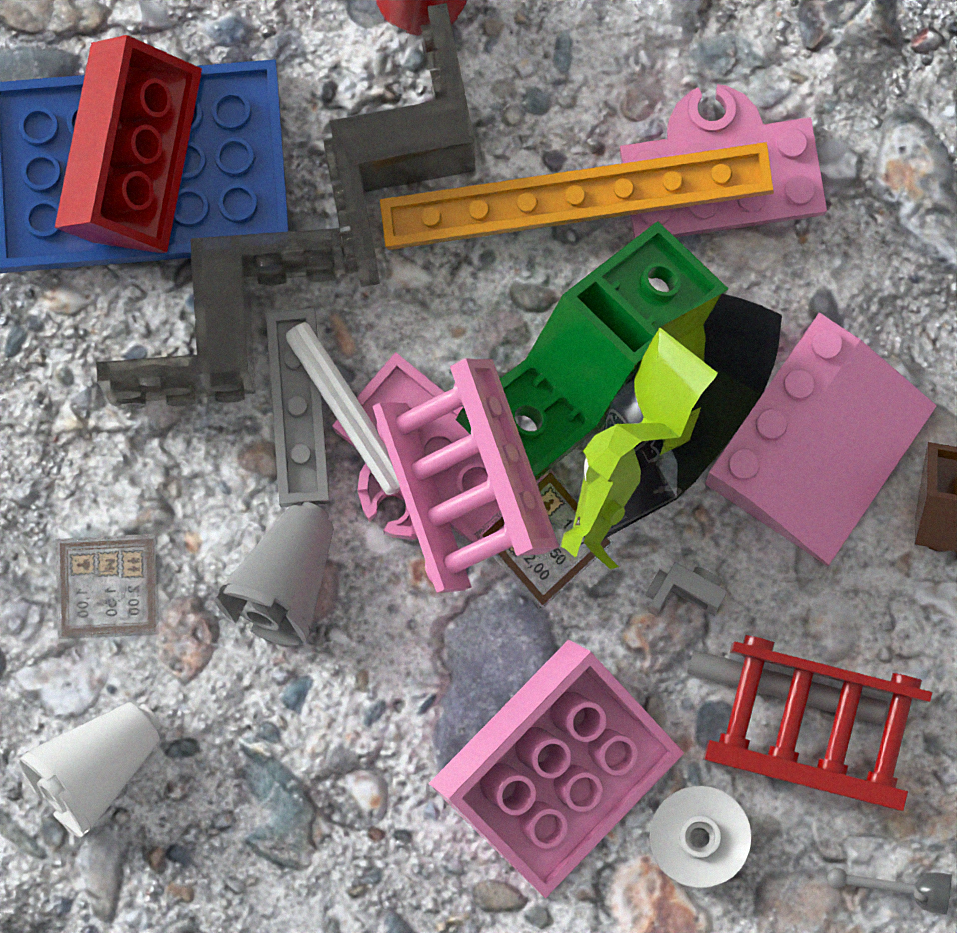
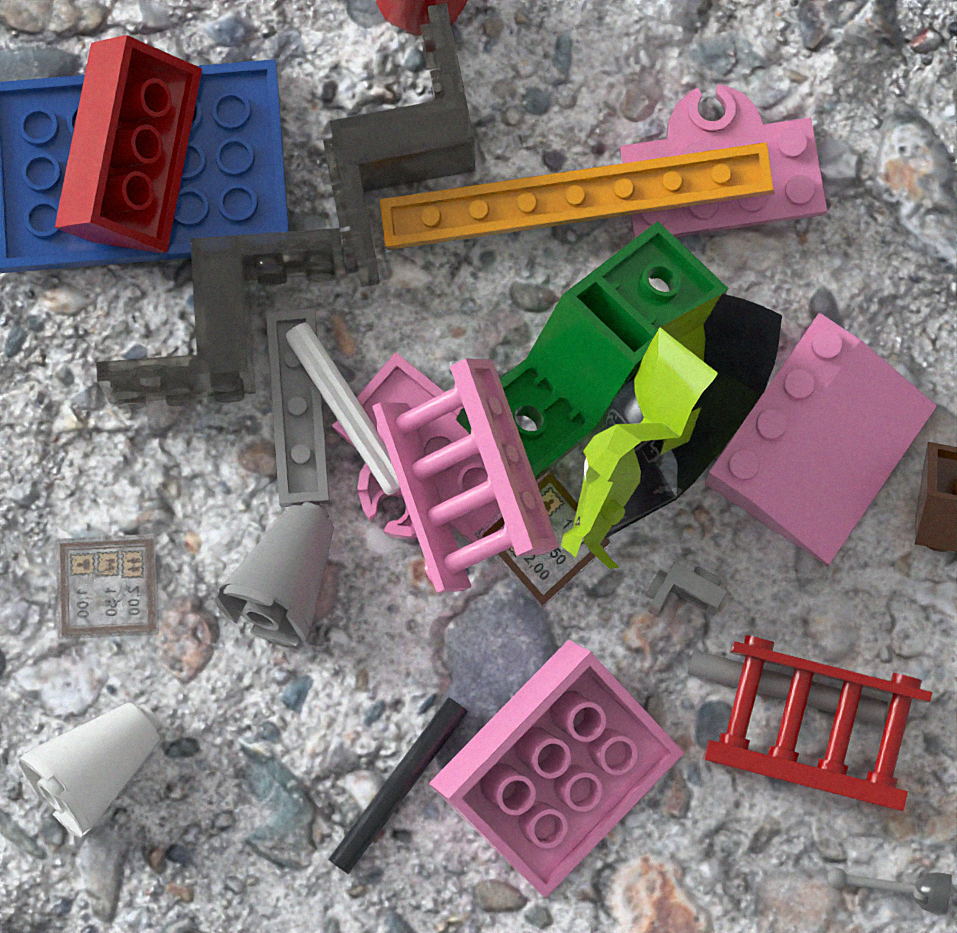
(398, 785): none -> black piece
(705, 810): white dish -> none

